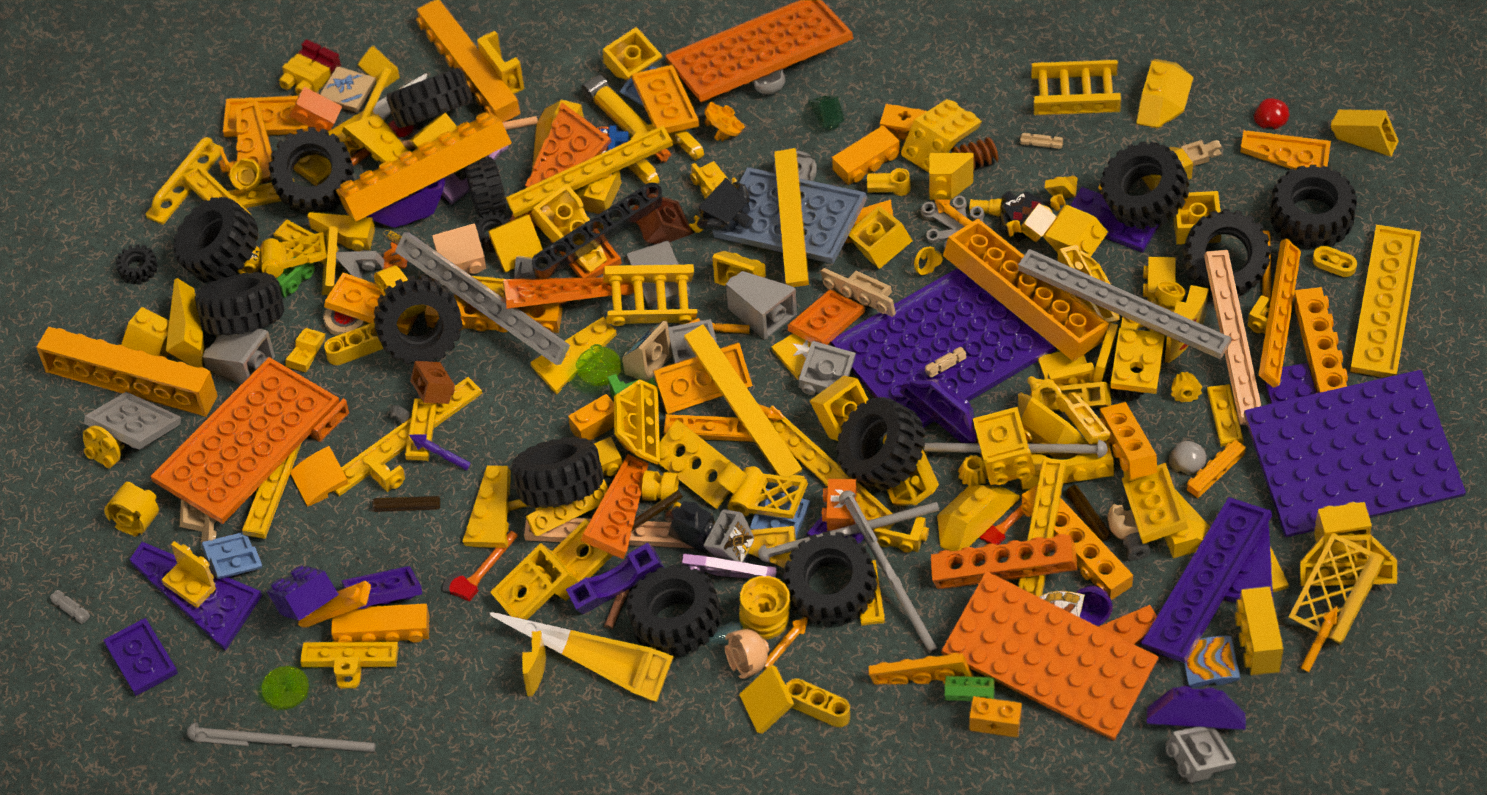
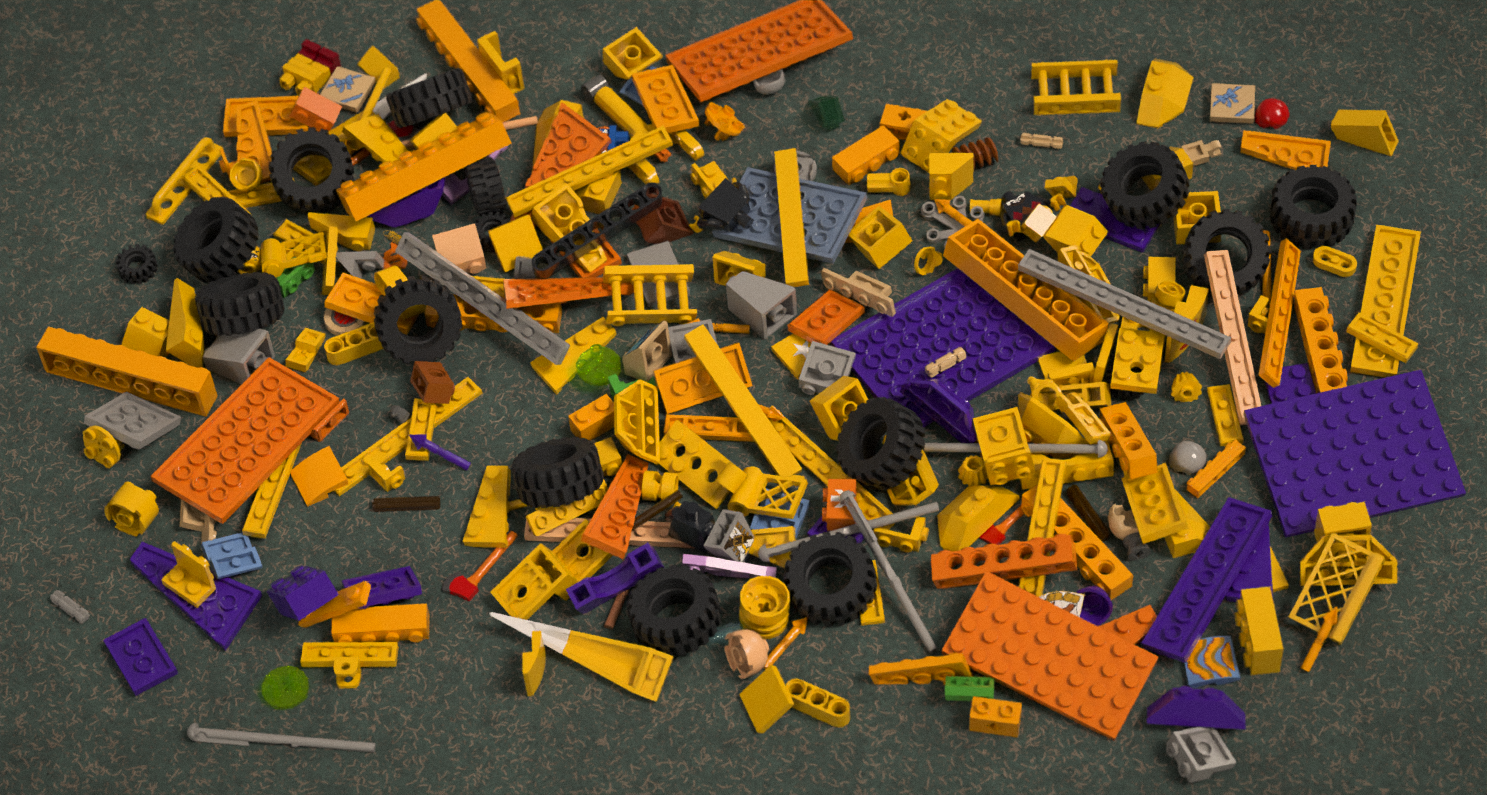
(1232, 103): none -> tan tile
(1382, 337): none -> yellow tile

